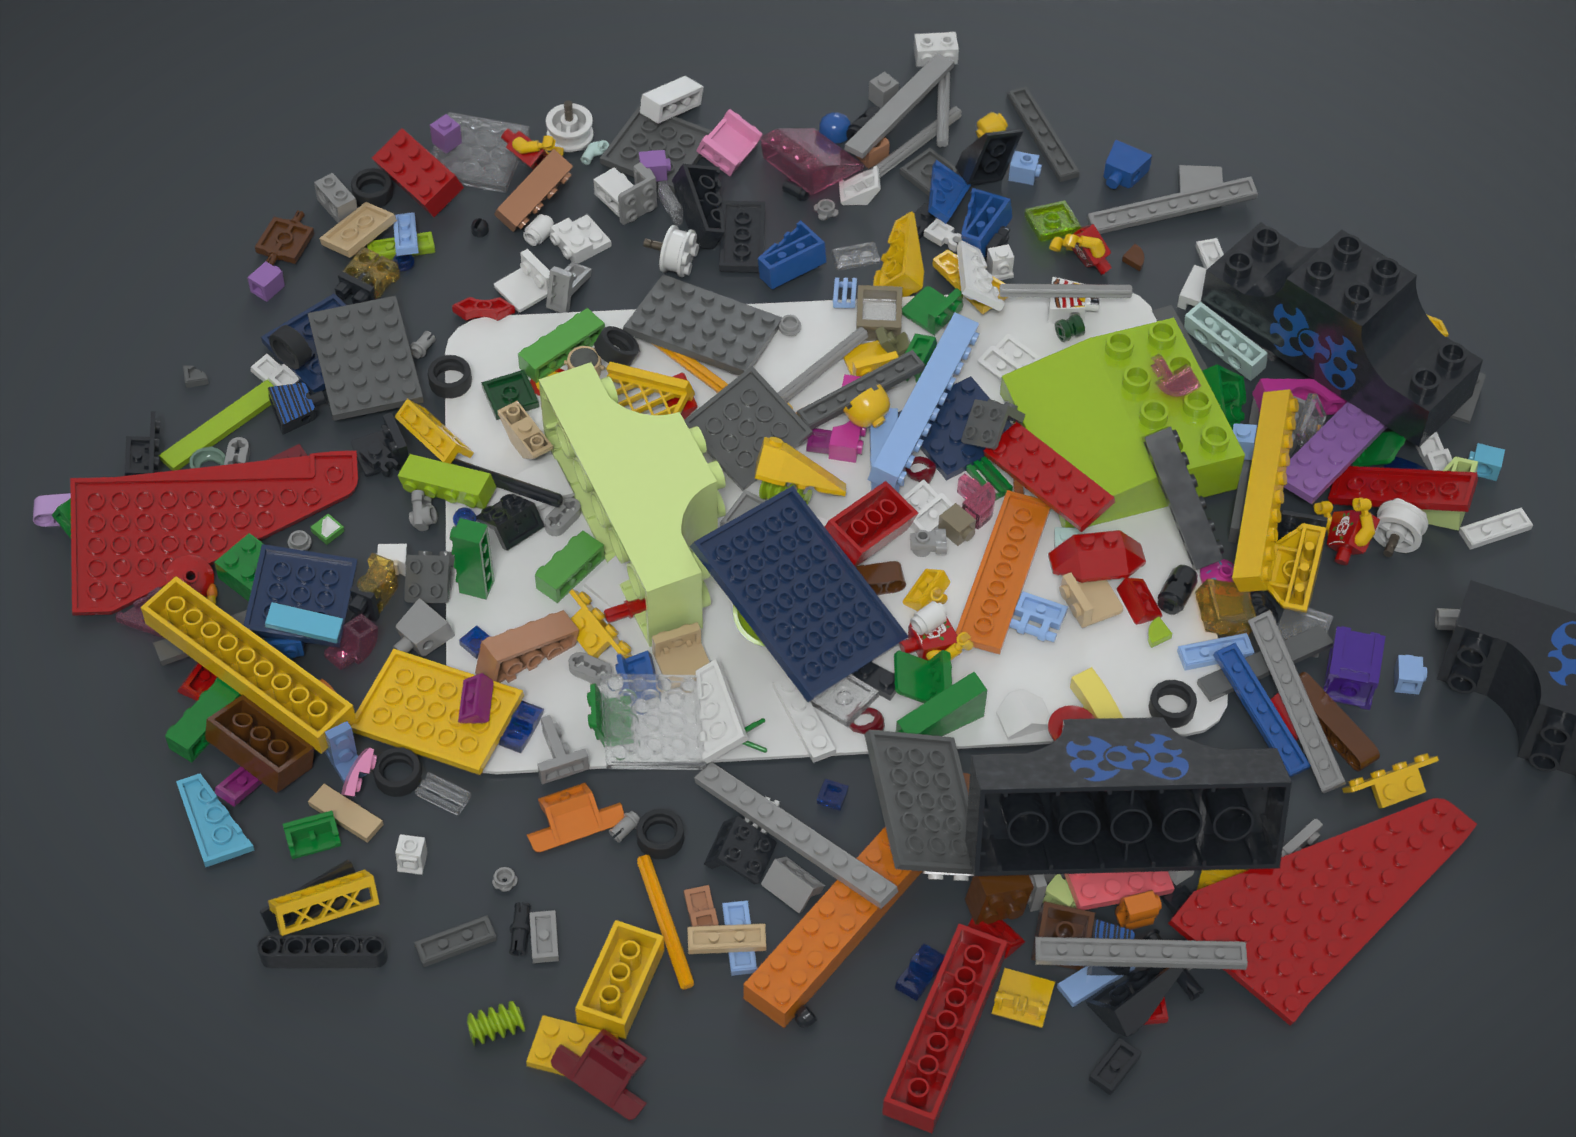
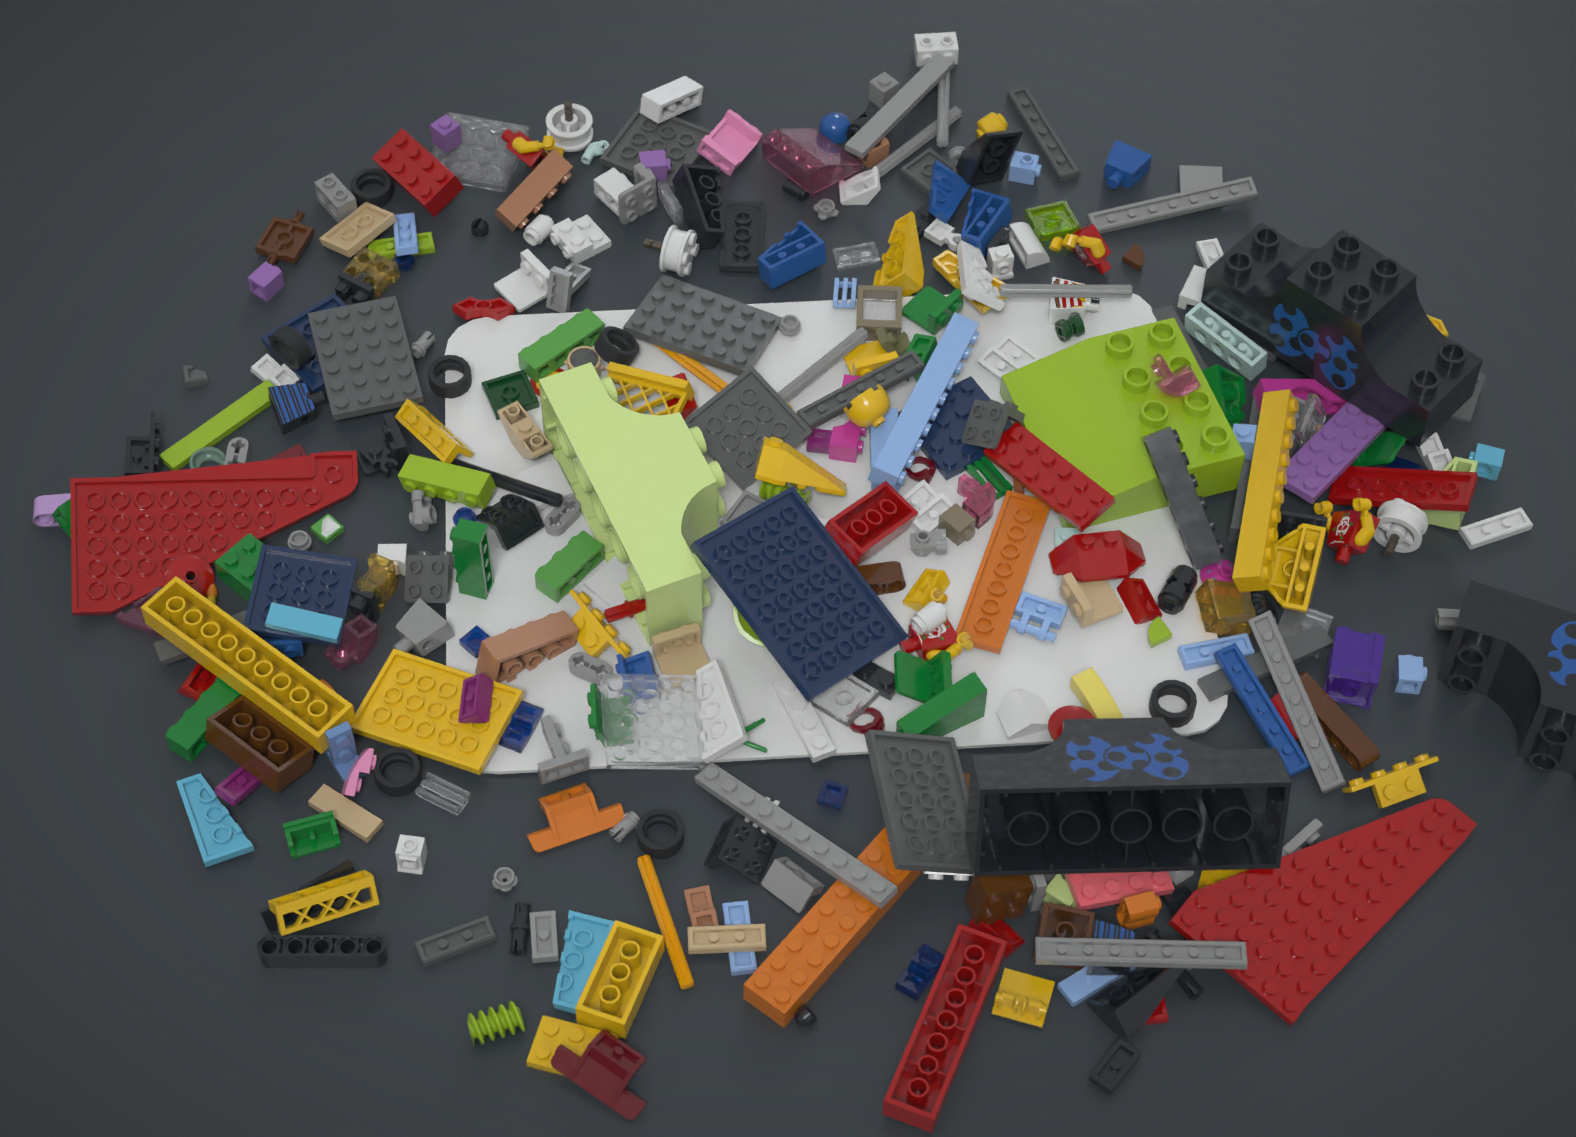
(581, 950): none -> medium azure wing
(954, 154): none -> light grey bush
(1027, 245): none -> white brick

